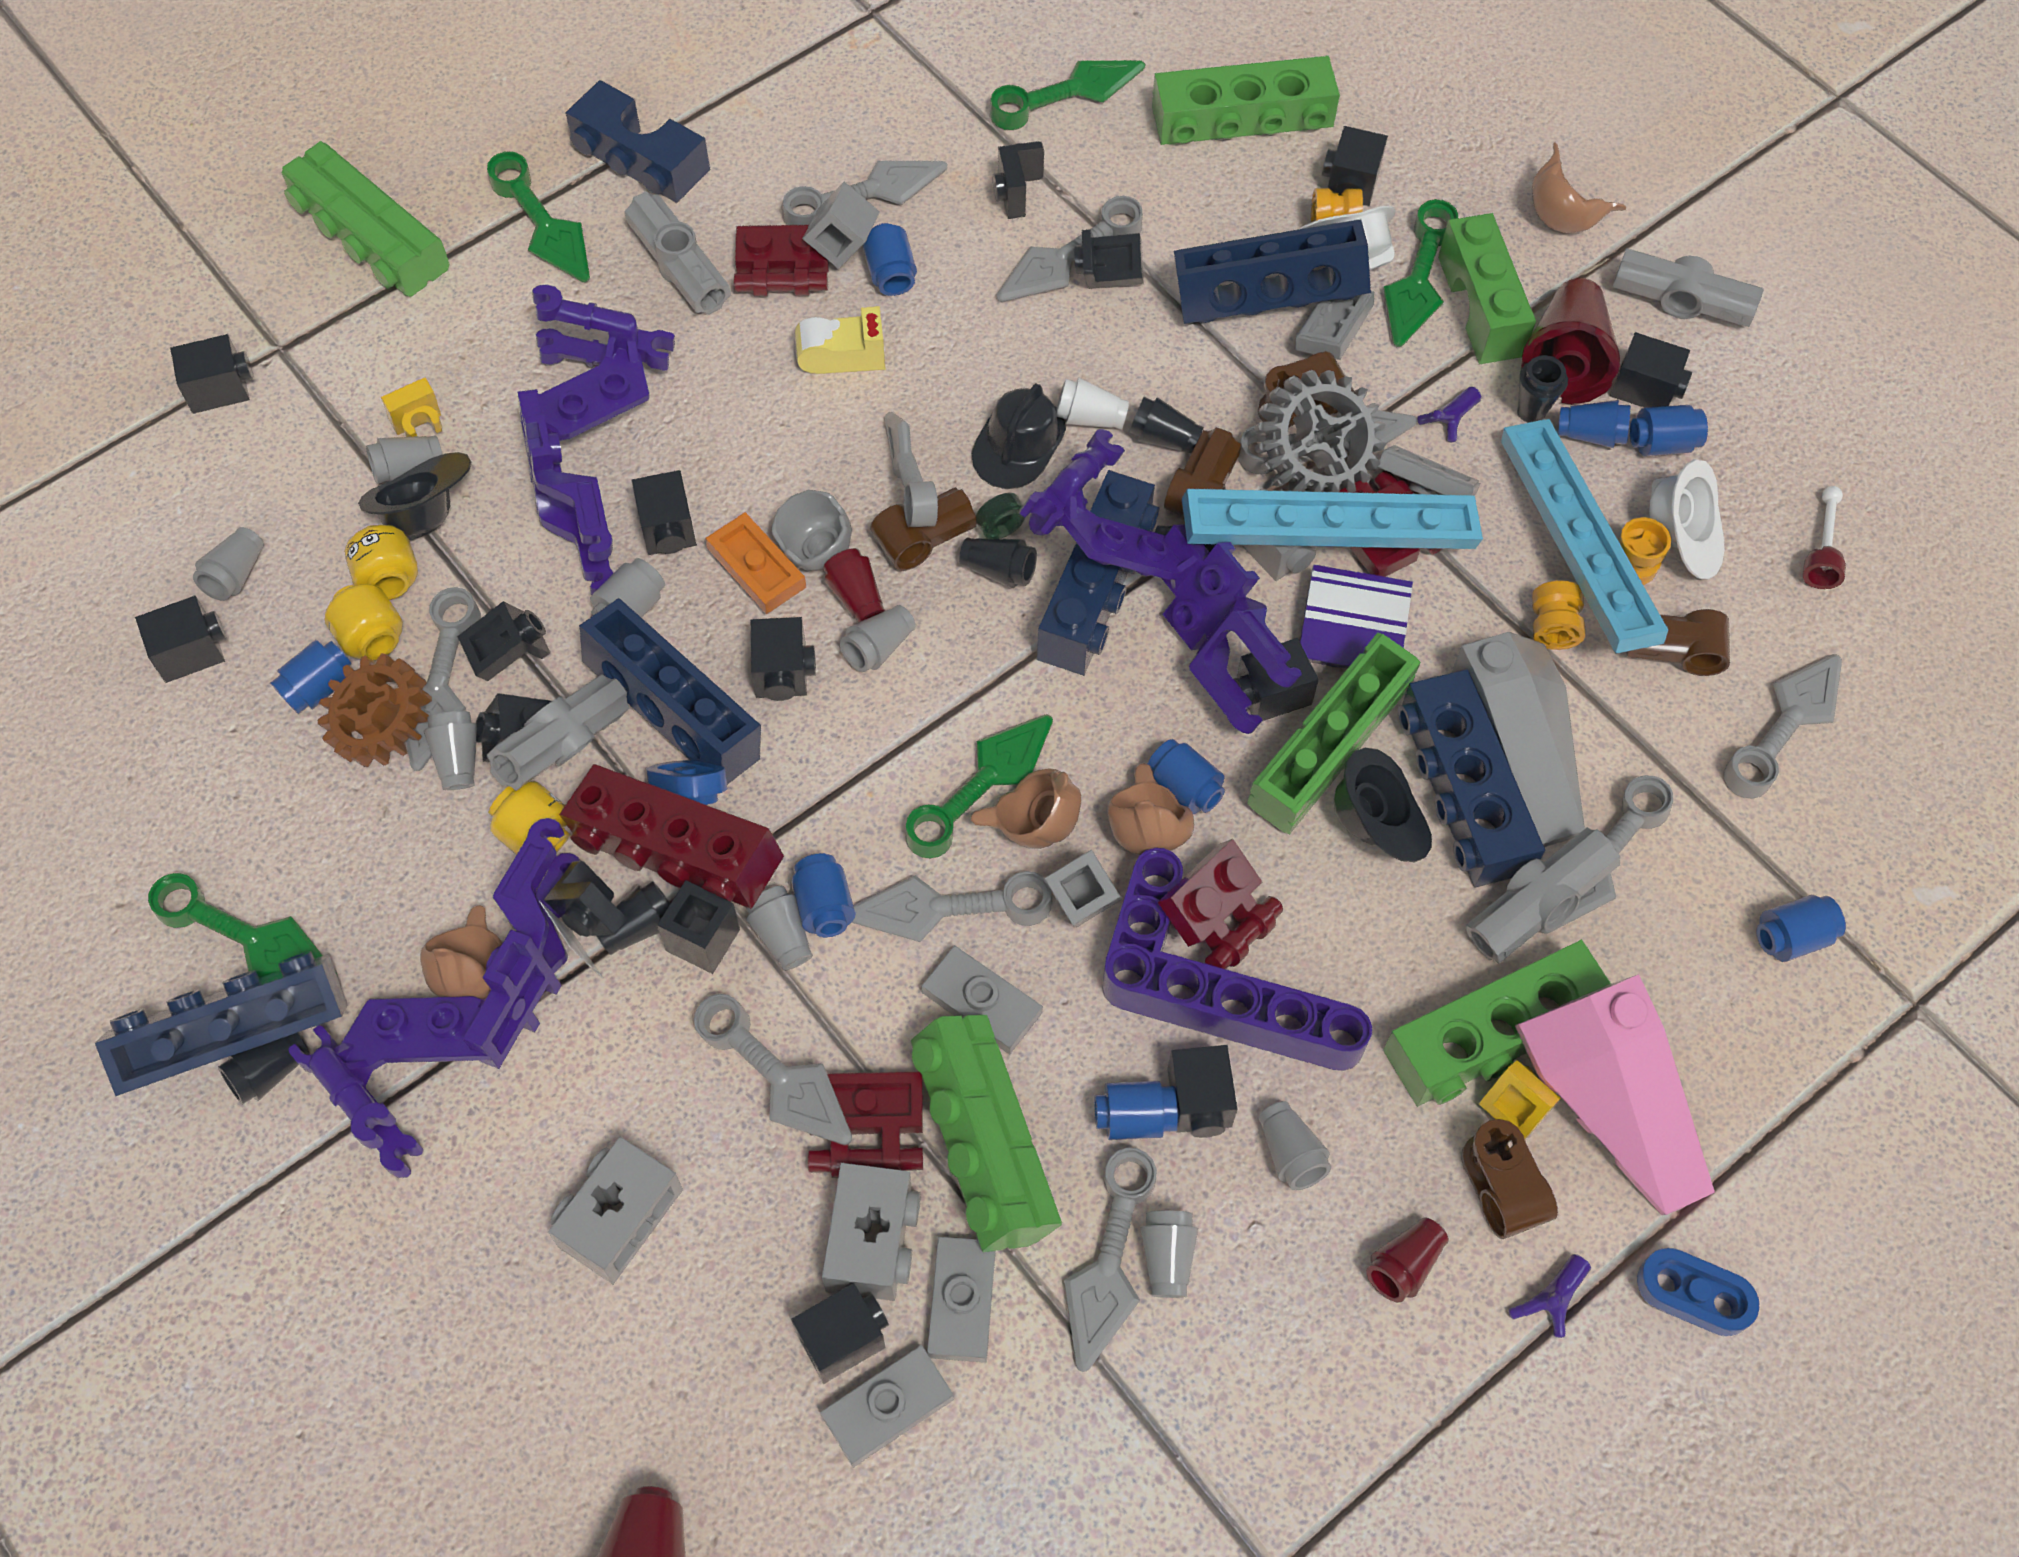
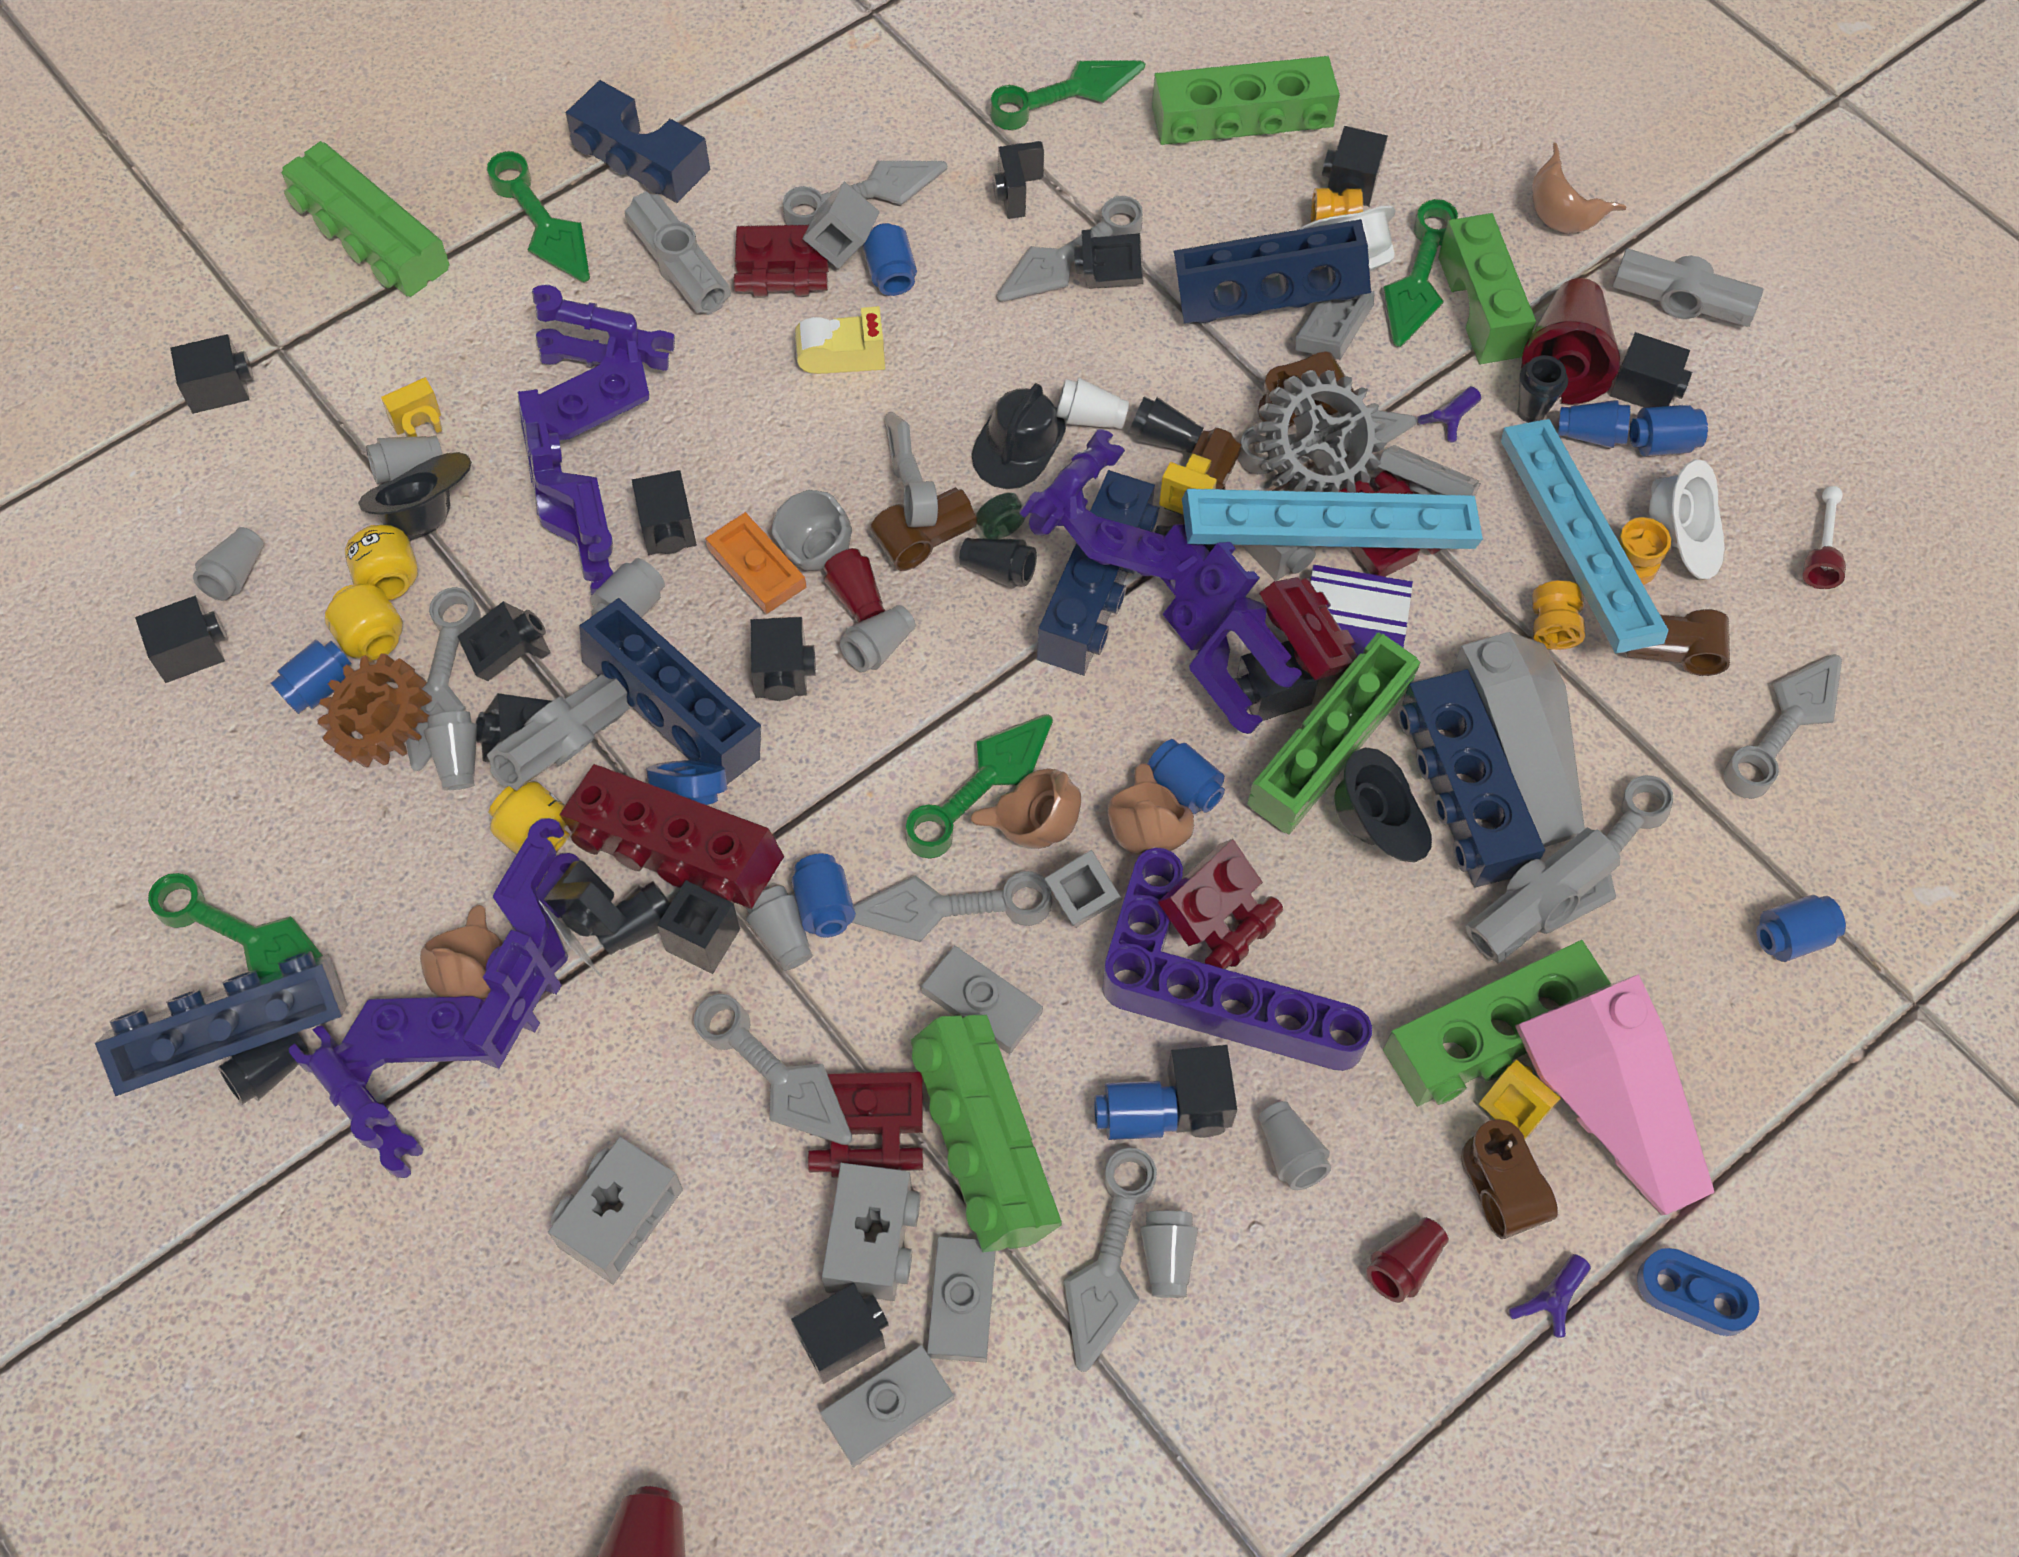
(1179, 479): none -> yellow tile
(1309, 626): none -> dark red plate

